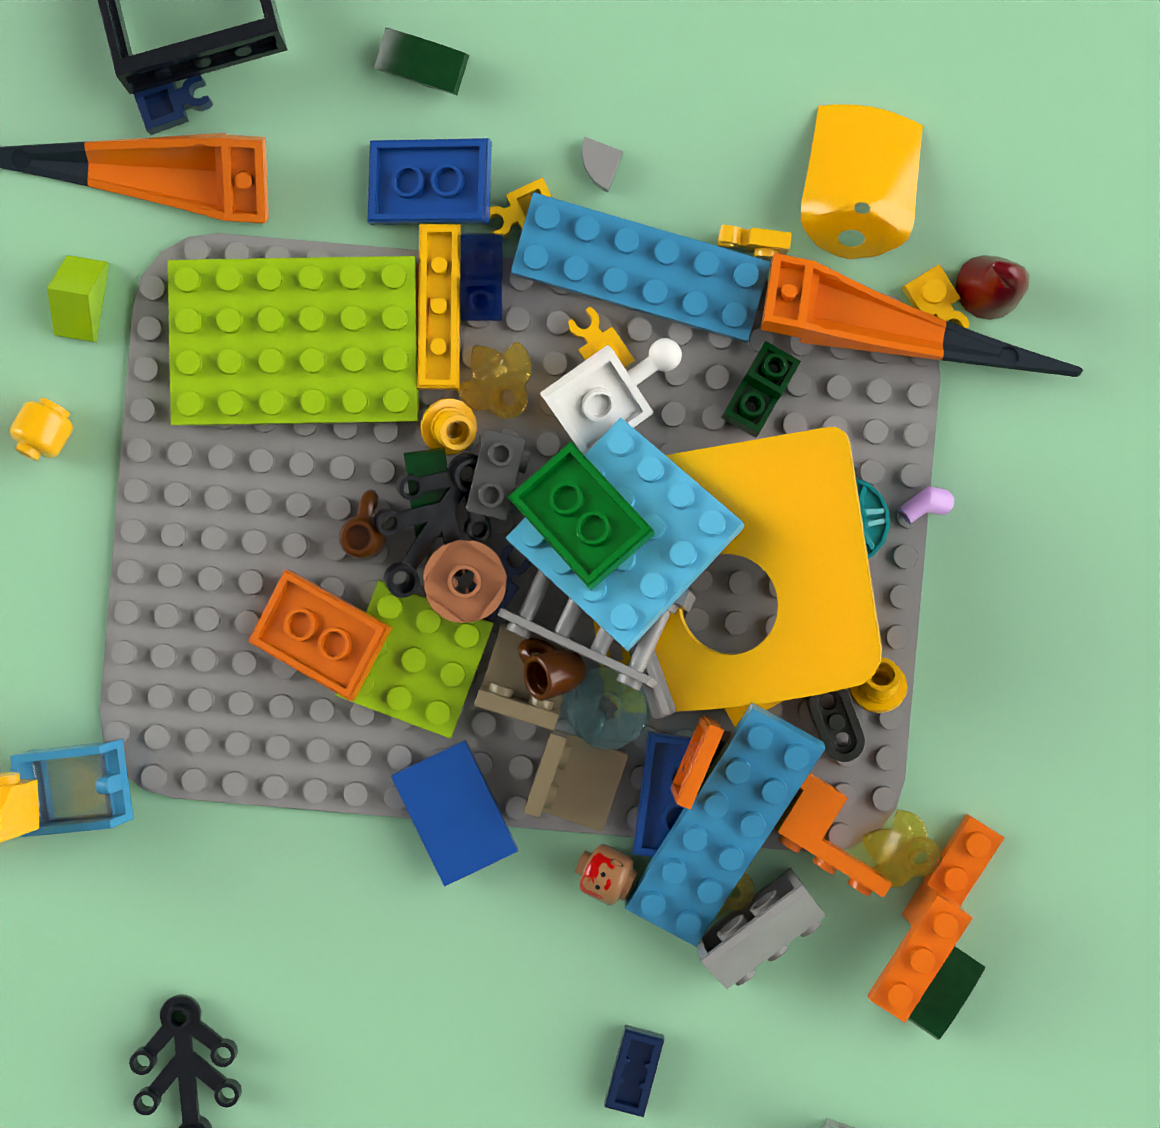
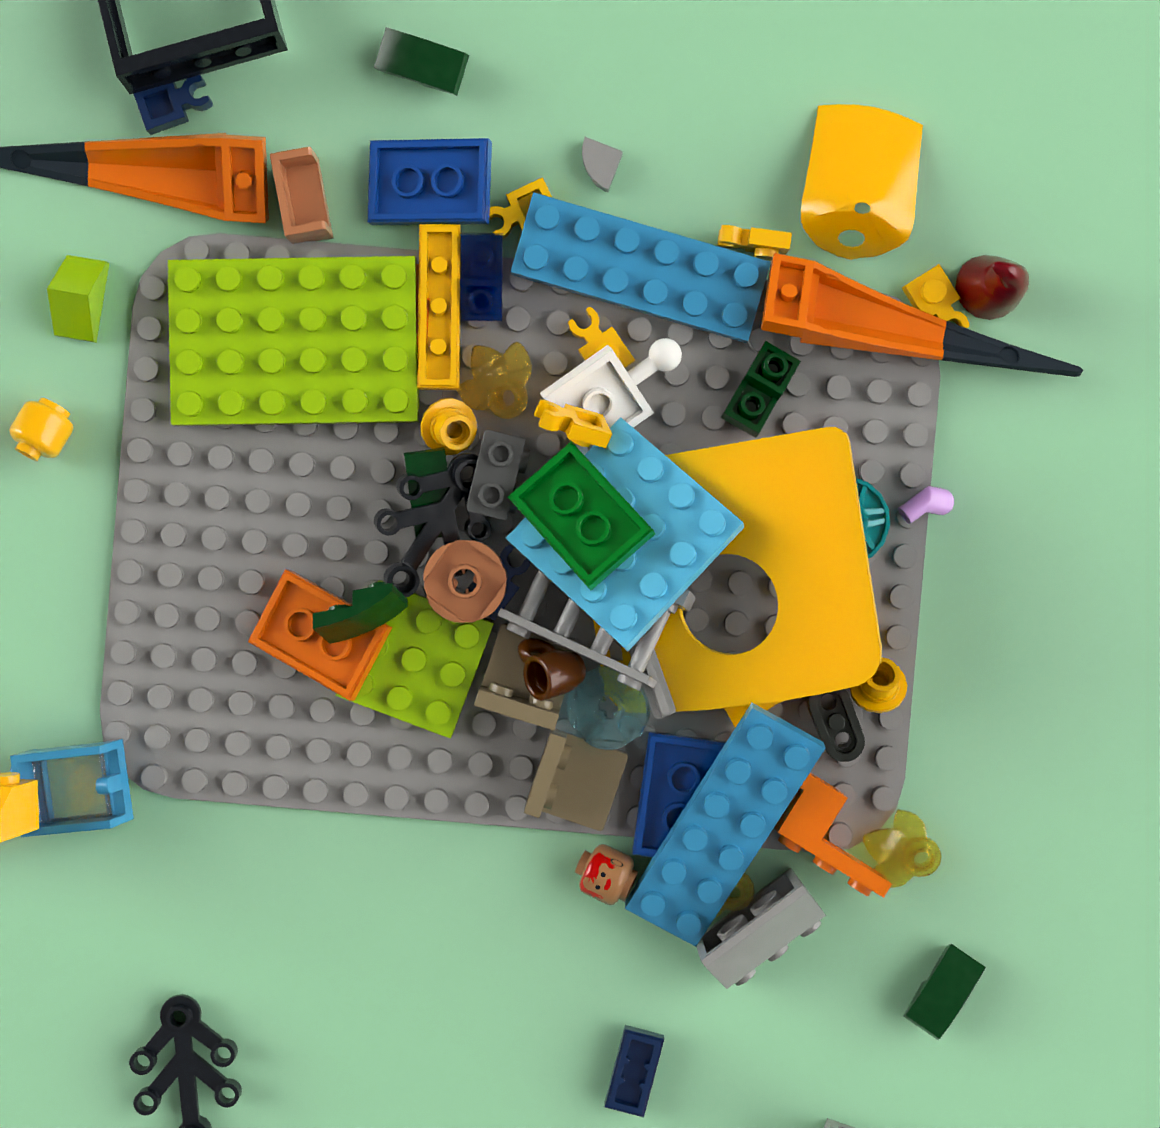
(301, 195): none -> nougat panel
(359, 535): reddish brown piece -> none
(369, 610): none -> dark green slope
(454, 812): blue tile -> none
(580, 425): none -> yellow plate
(696, 761): orange tile -> none
(935, 919): orange bracket -> none

